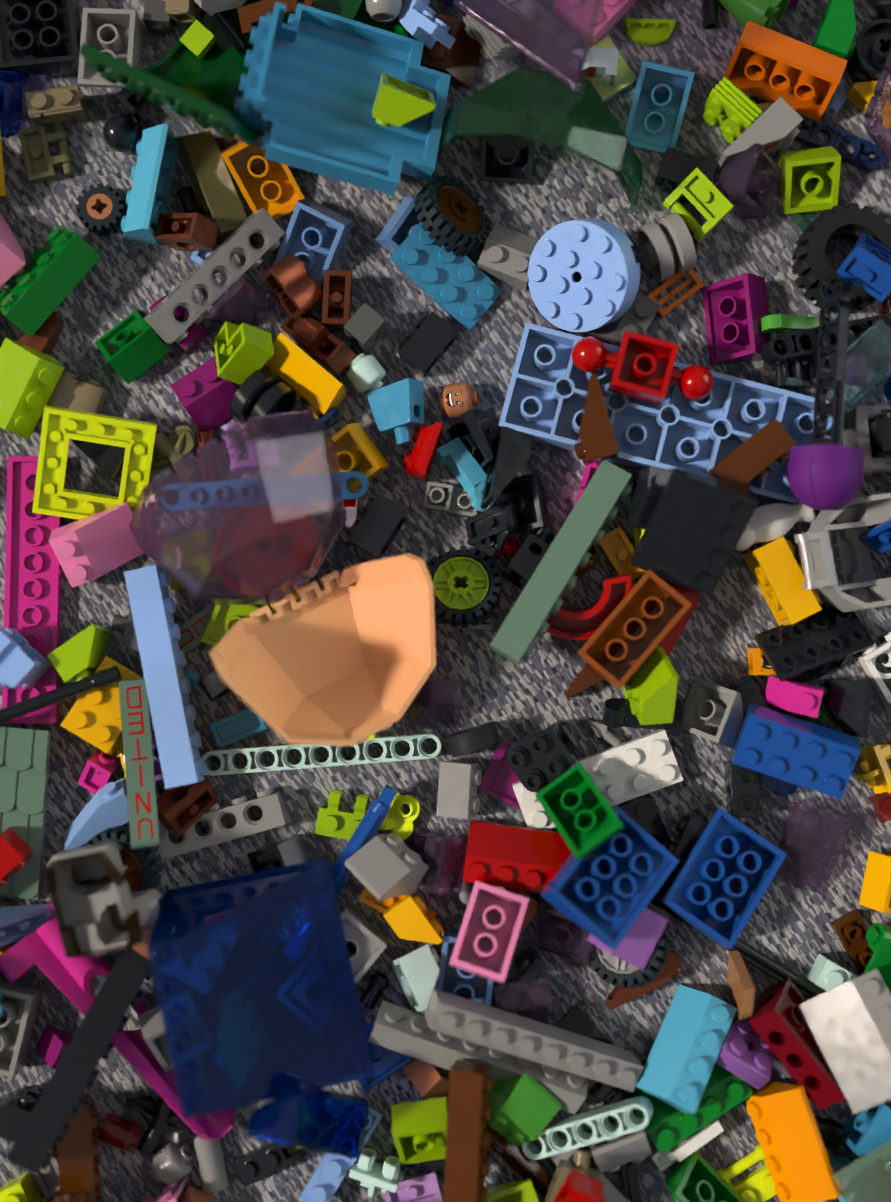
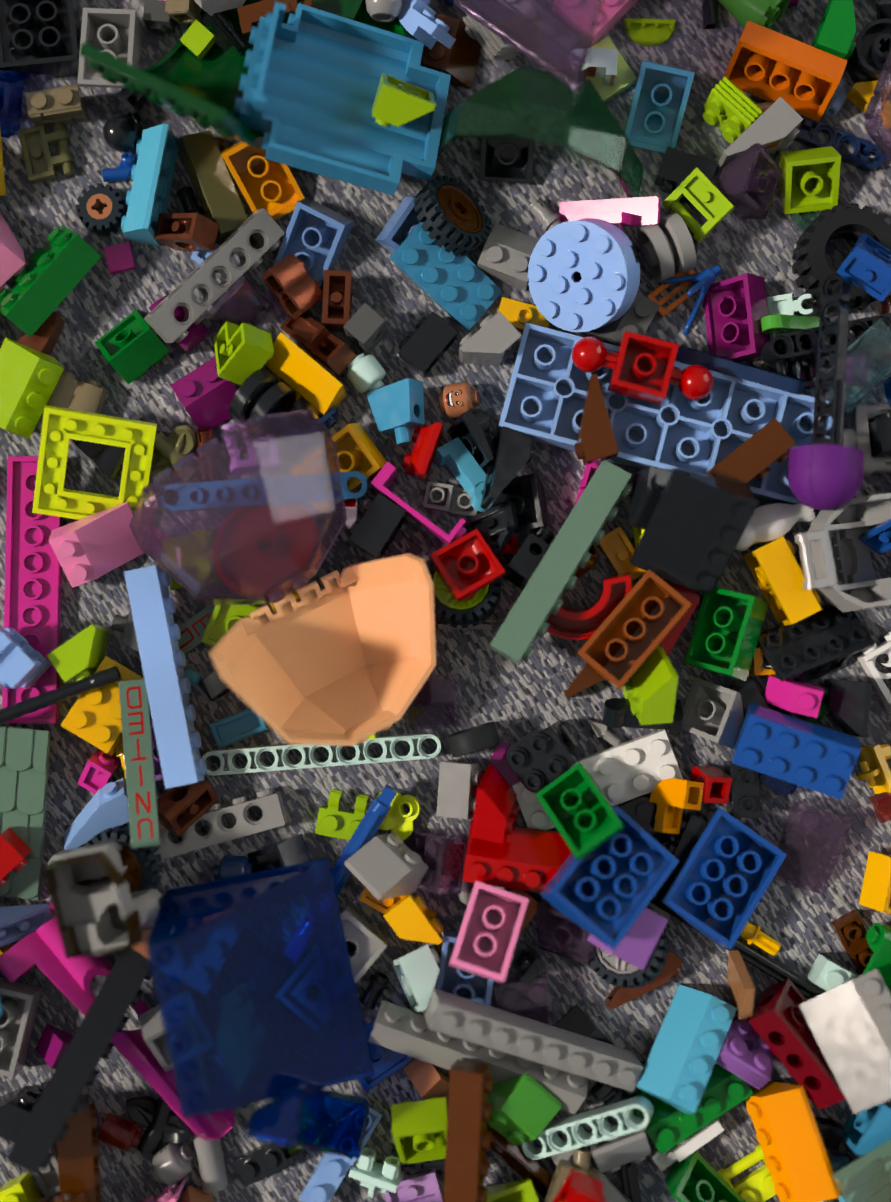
(120, 258): none -> dark pink tile
(123, 171): none -> blue arm
(233, 866): none -> dark blue head
(381, 484): none -> dark pink panel
(466, 566): none -> red slope
(491, 343): none -> light grey slope
(494, 808): none -> red slope
(519, 313): none -> yellow plate
(544, 214): none -> light grey pin
(618, 211): none -> bracket
(671, 798): none -> light orange brick
(702, 283): none -> blue plant
(716, 783): none -> red brick
(726, 633): none -> green brick
(741, 370): none -> dark blue beam
(753, 935): none -> yellow axle
(787, 305): none -> light aqua plate

